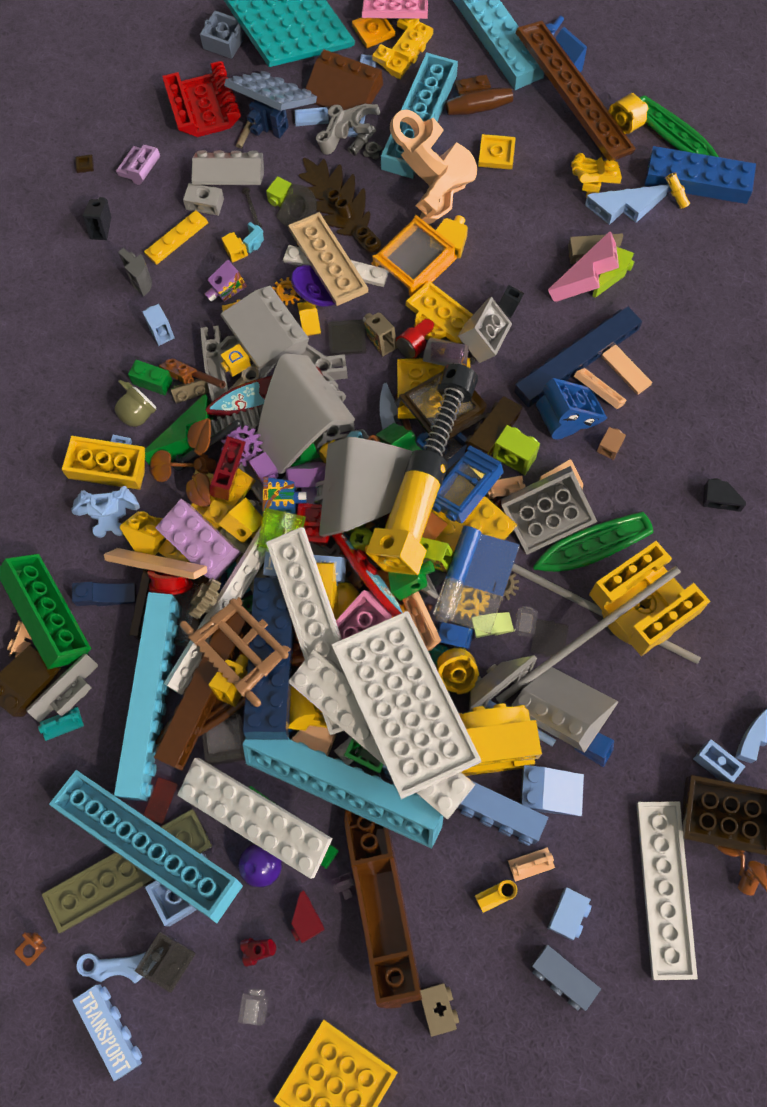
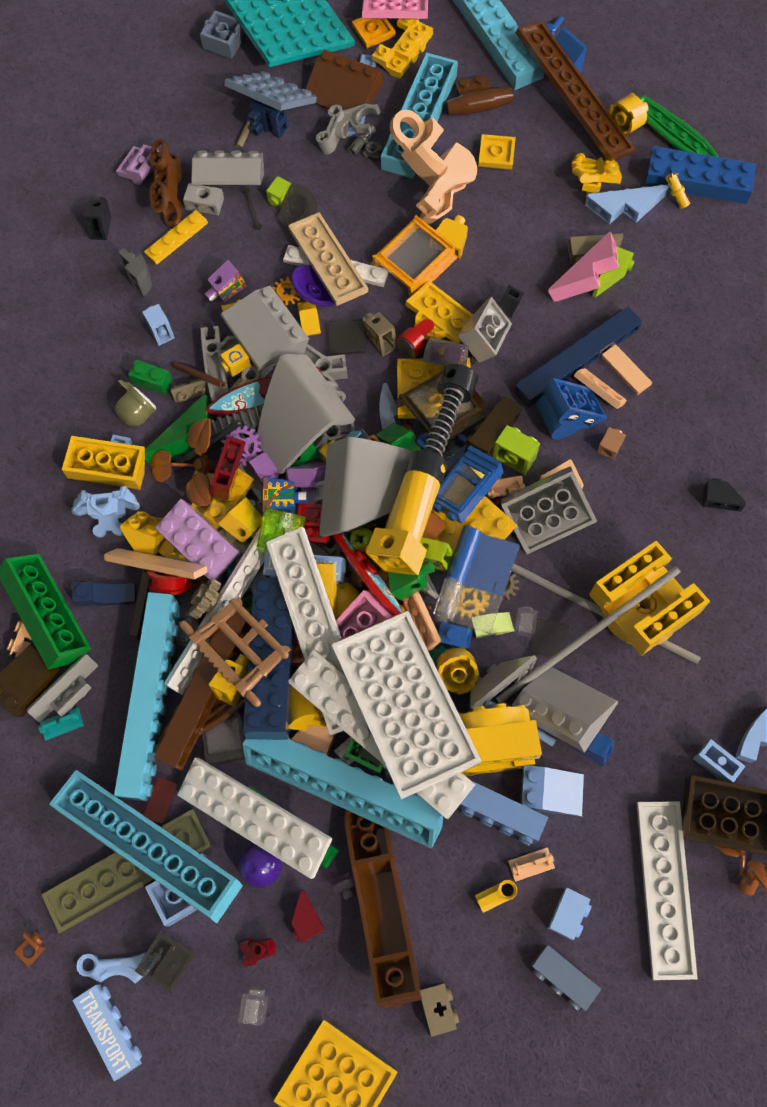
(84, 163): dark brown tile -> none
(164, 189): none -> reddish brown piece
(179, 370): dark orange hinge -> none
(203, 102): red slope -> none
(234, 247): yellow brick -> none
(254, 239): medium azure bracket -> none
(311, 116): light blue tile -> none
(340, 204): dark brown plant -> none
(595, 543): green piece -> none

